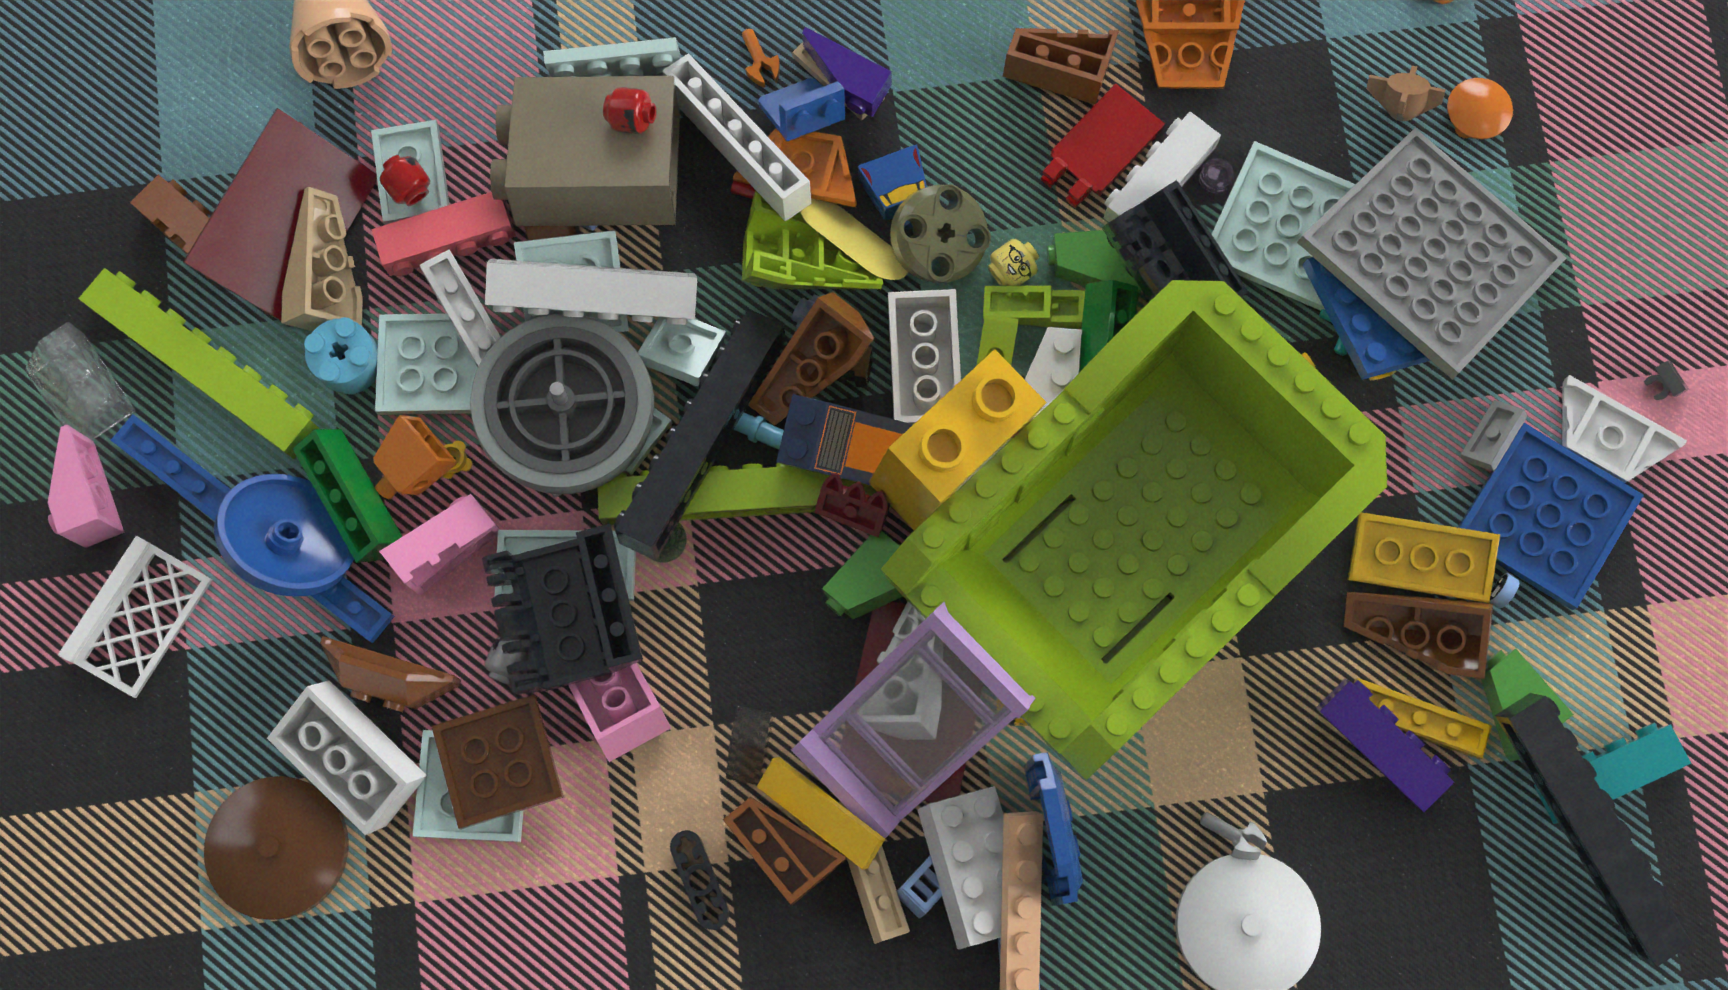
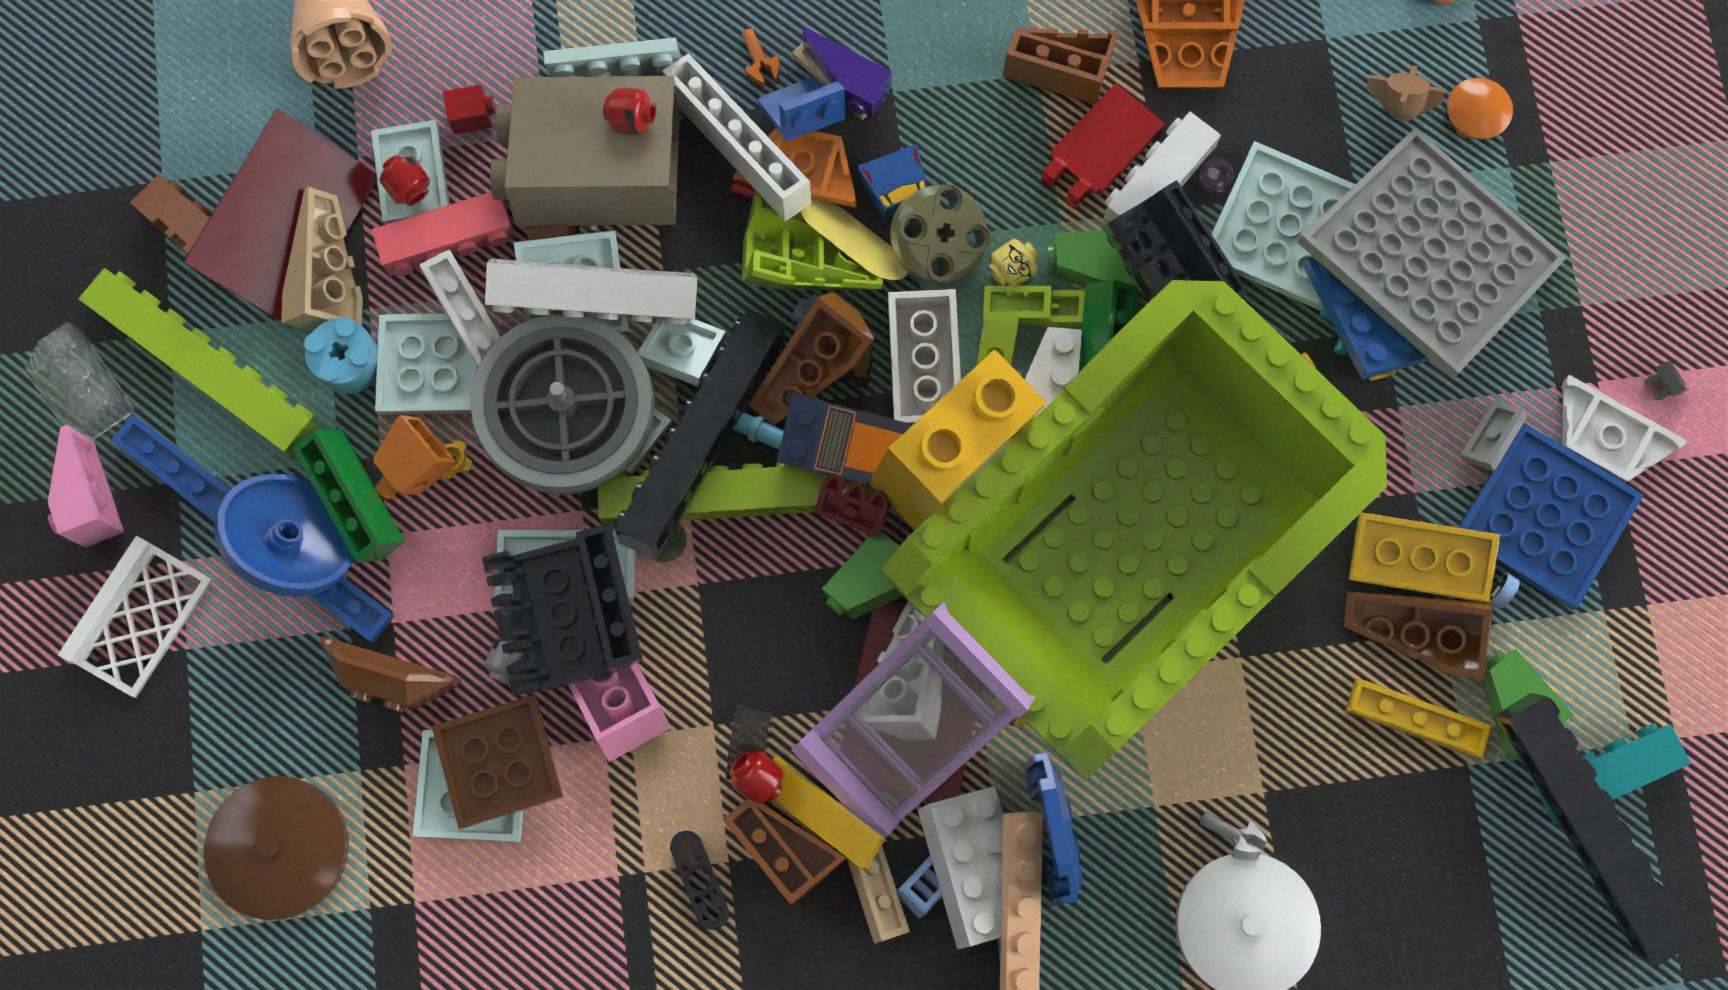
(346, 757): white brick -> none
(440, 544): bright pink wedge -> none
(469, 109): none -> red brick
(757, 777): none -> red head
(1385, 745): dark purple brick -> none

